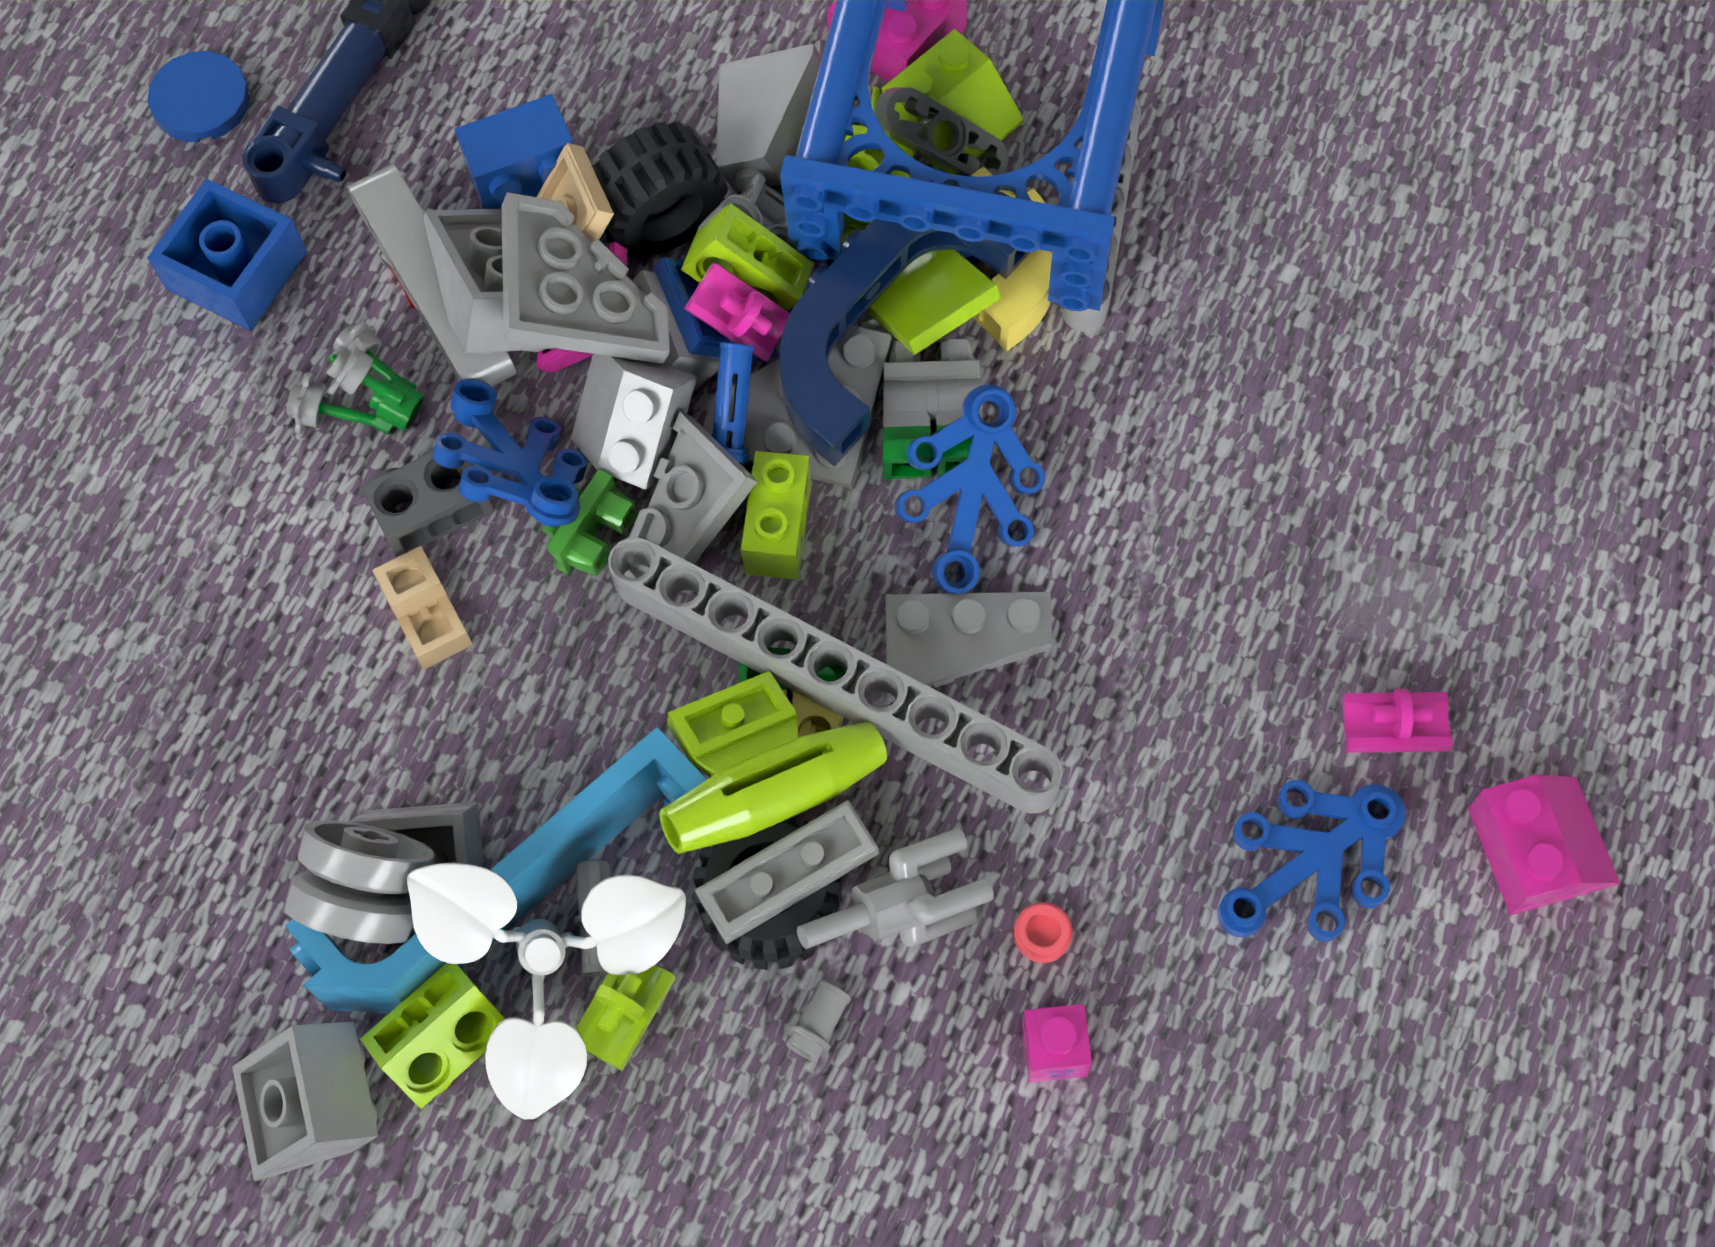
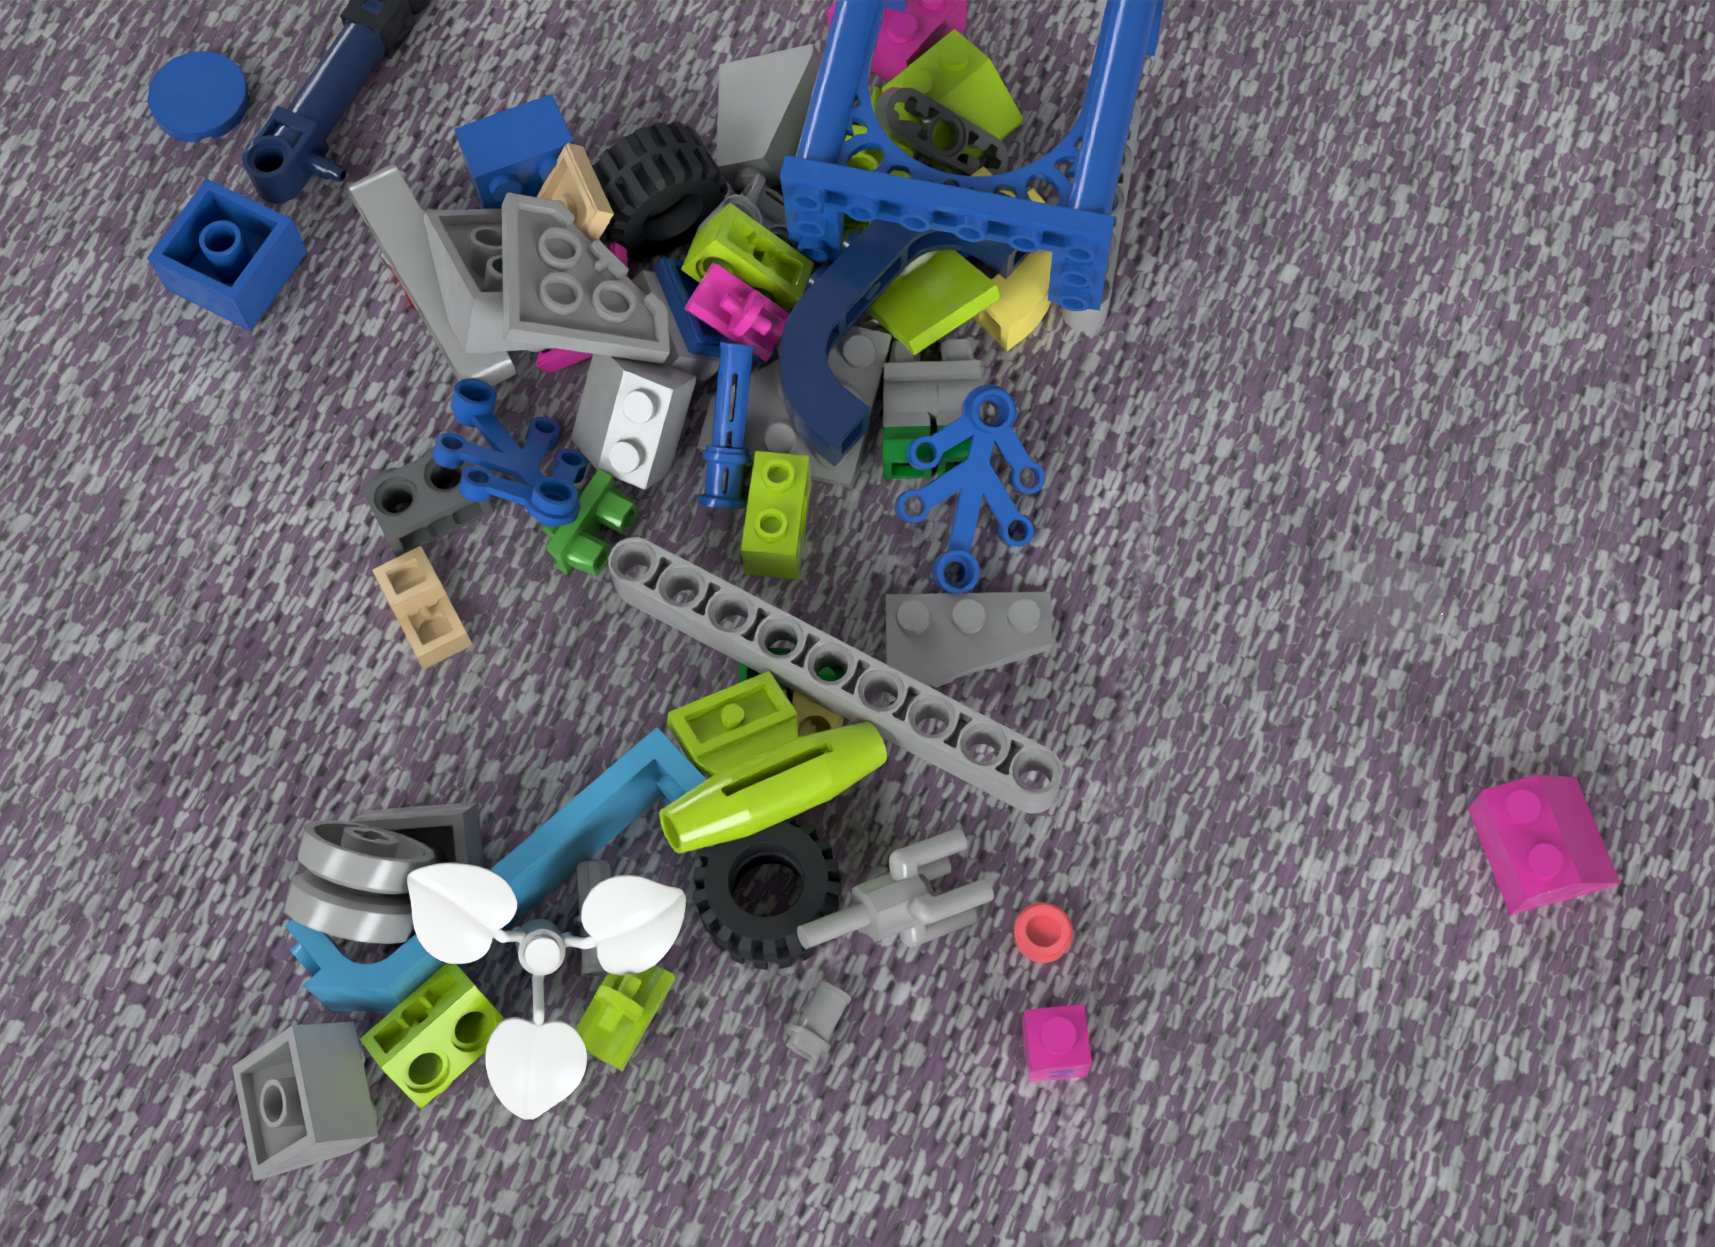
(353, 356): plant -> none
(694, 494): light grey wing -> none
(787, 872): light grey tile -> none
(1318, 853): blue plant -> none
(1396, 722): dark pink hips -> none

